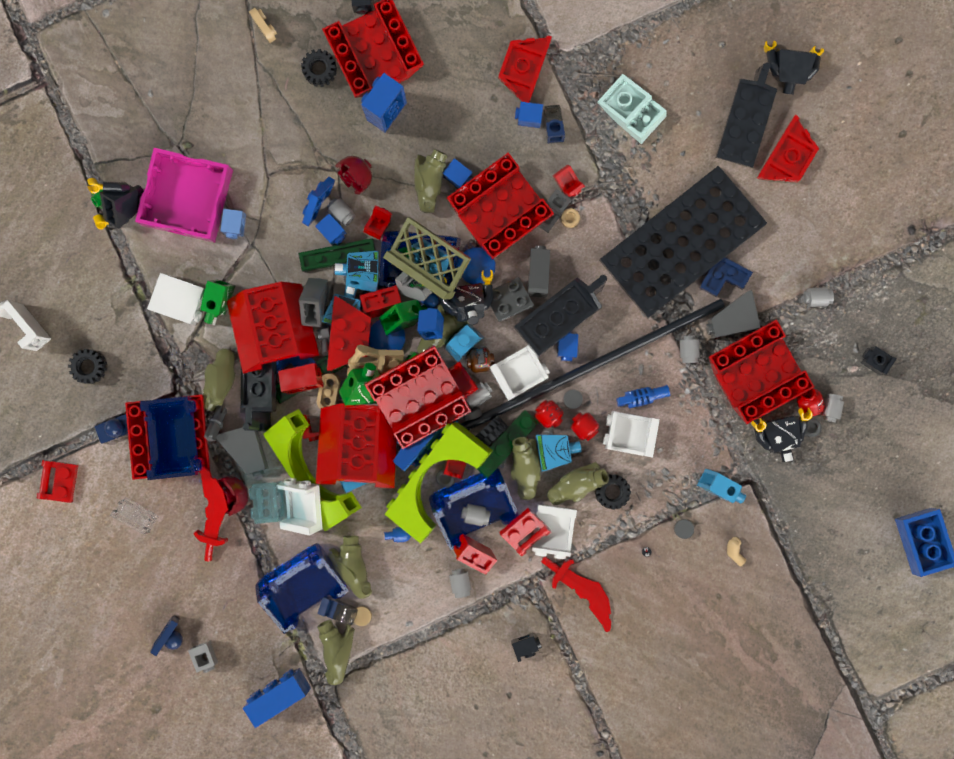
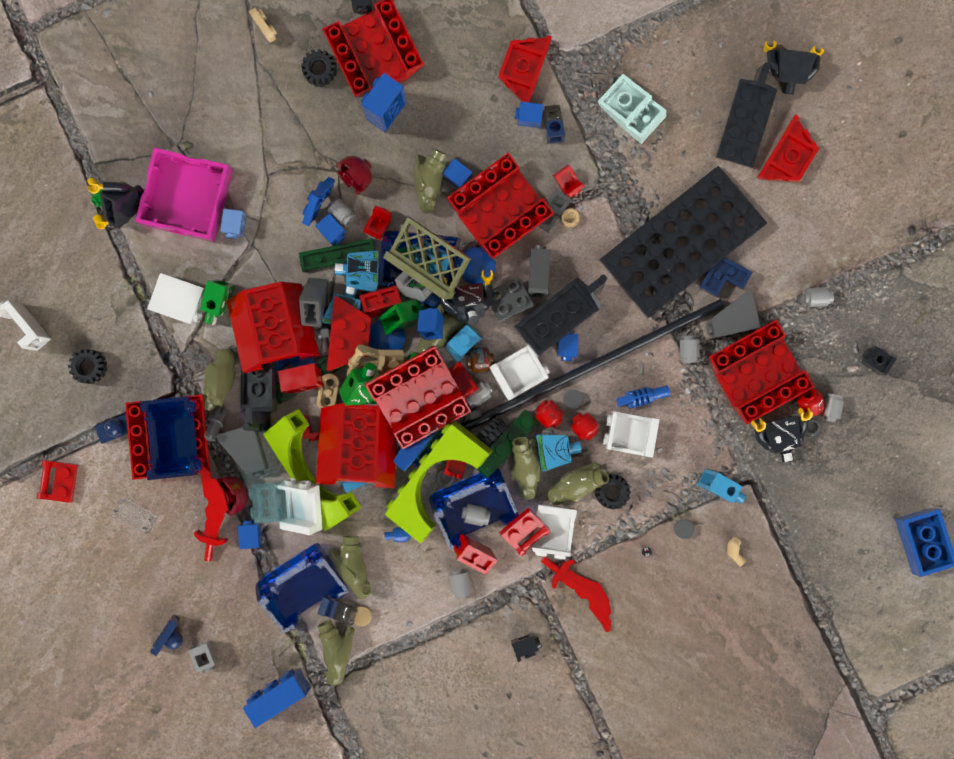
(249, 535): none -> blue brick

